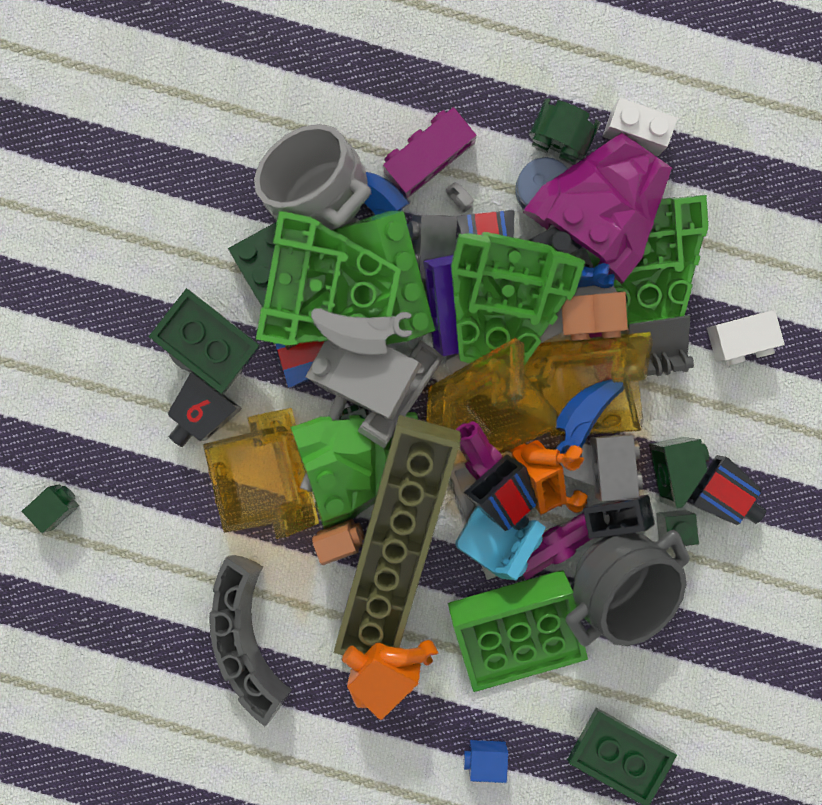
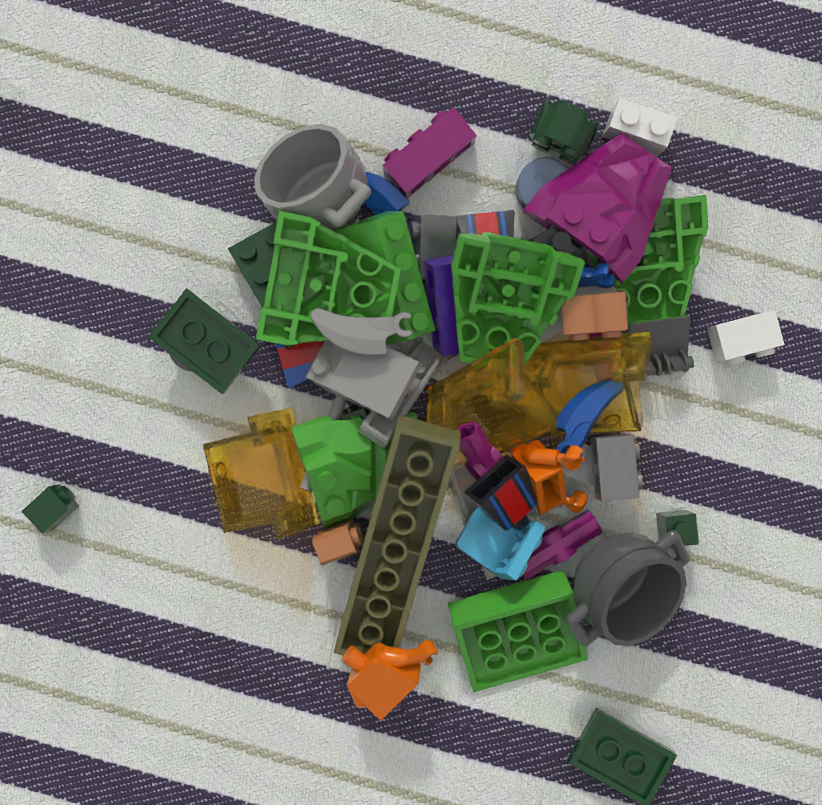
(199, 411): black torso -> none
(236, 644): dark grey brick -> none
(460, 197): light grey tile -> none
(487, 761): blue brick -> none
(625, 517): black torso -> none
(678, 468): dark green slope -> none
(727, 493): torso -> none

